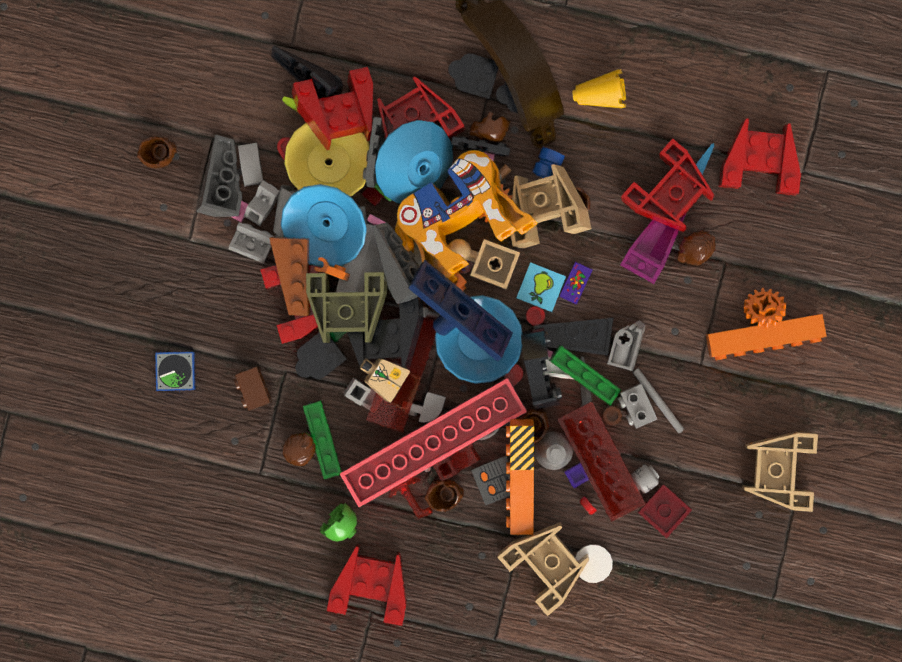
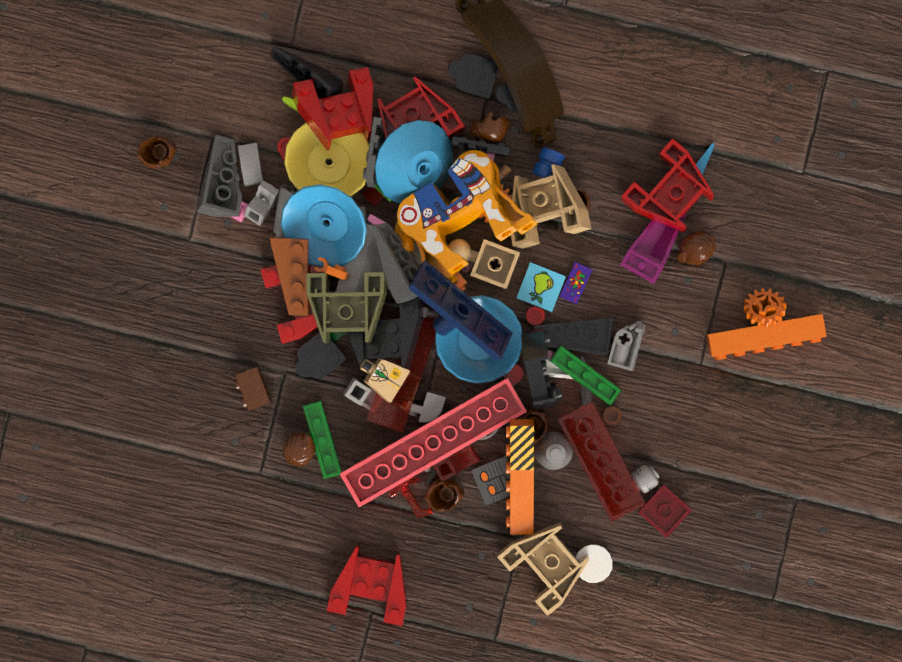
(175, 371): tile -> none
(251, 242): light grey bracket -> none
(341, 524): bright green cylinder -> none
(576, 475): dark purple tile -> none
(587, 505): red tile -> none
(602, 91): yellow cone -> none
(637, 405): light grey brick -> none
(658, 400): light grey bar -> none
(764, 154): red wedge -> none
(777, 469): tan wedge -> none

